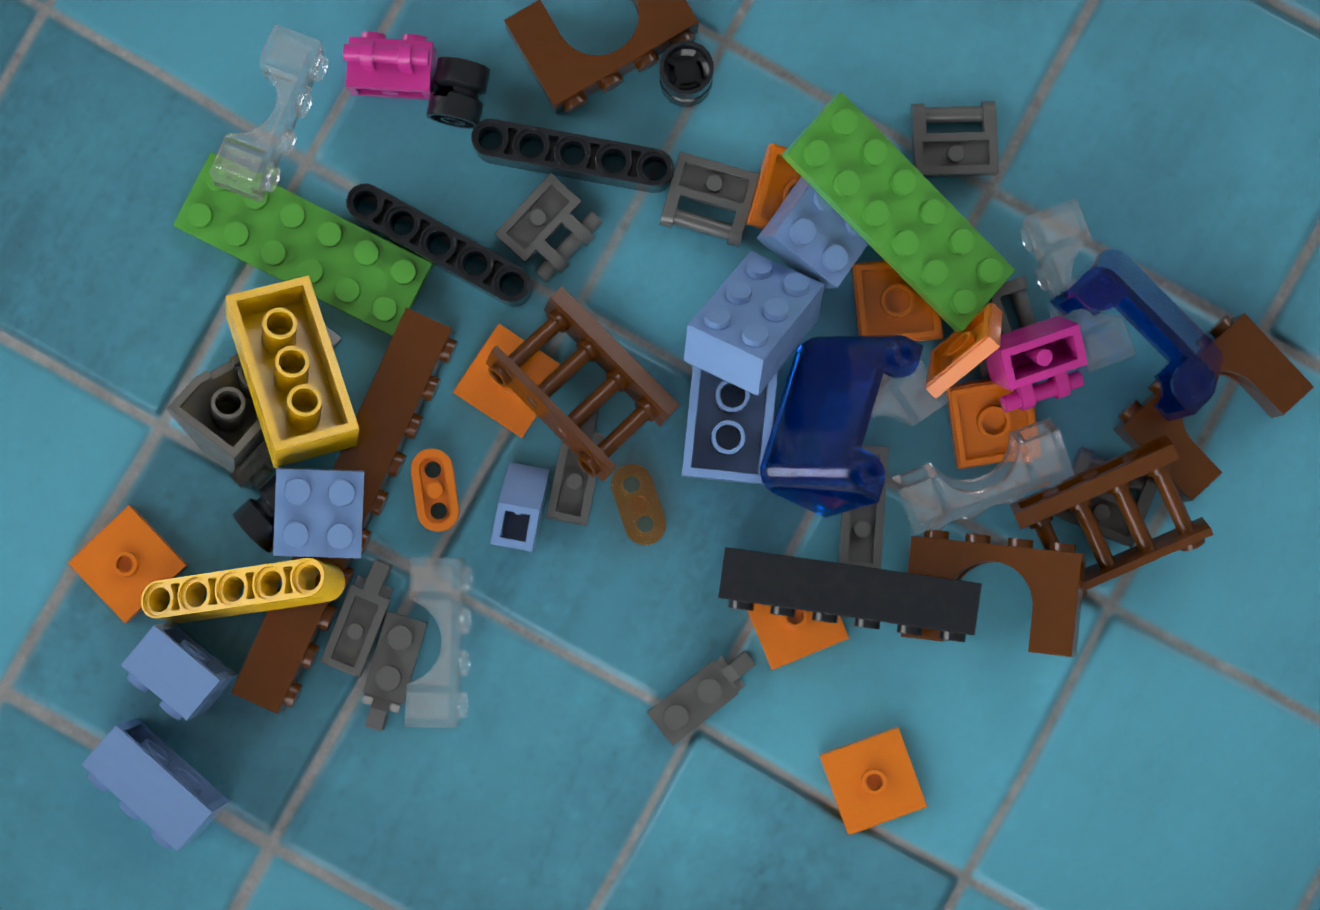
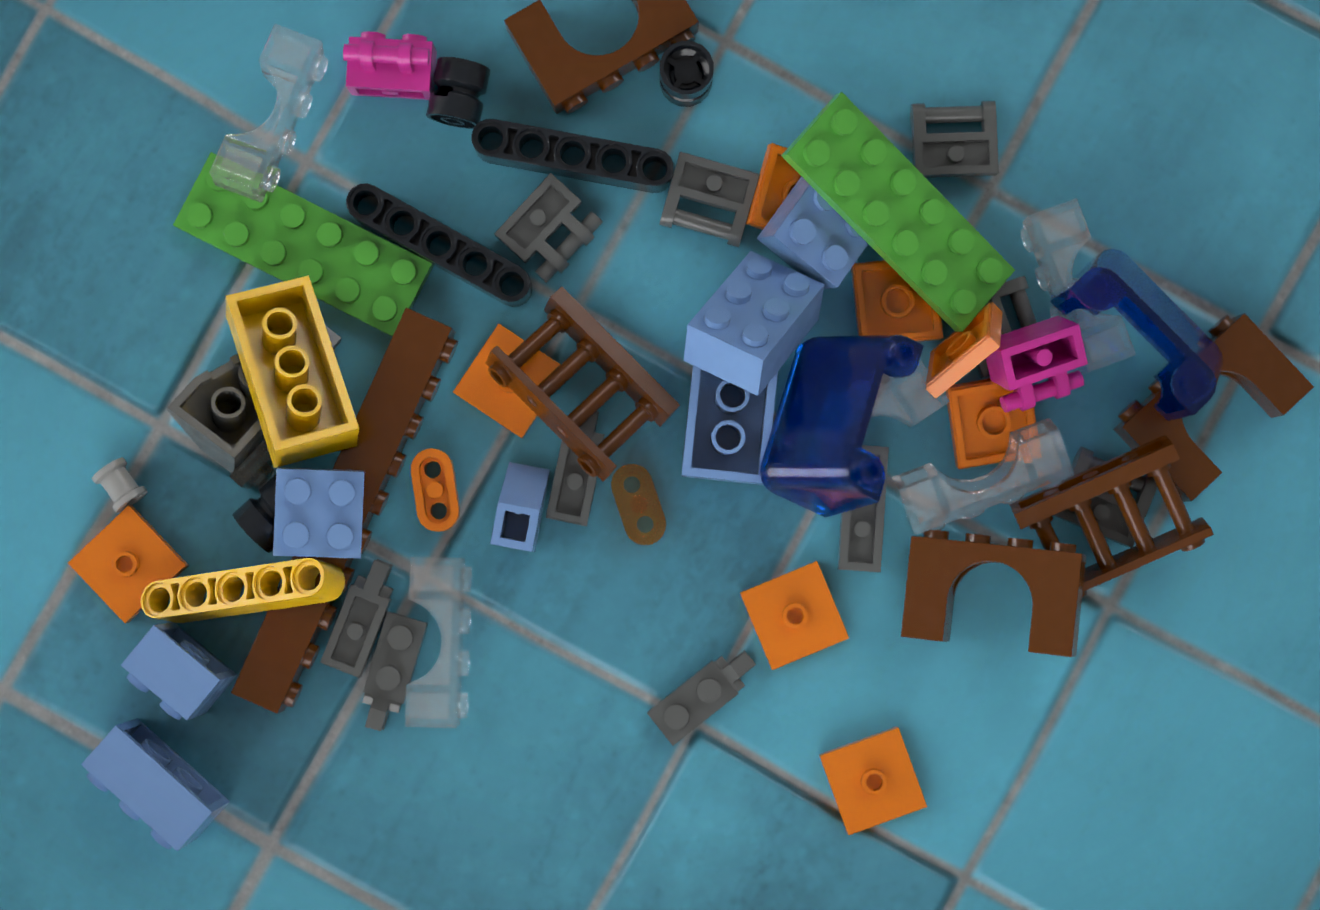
(119, 484): none -> light grey bush
(850, 591): black brick -> none

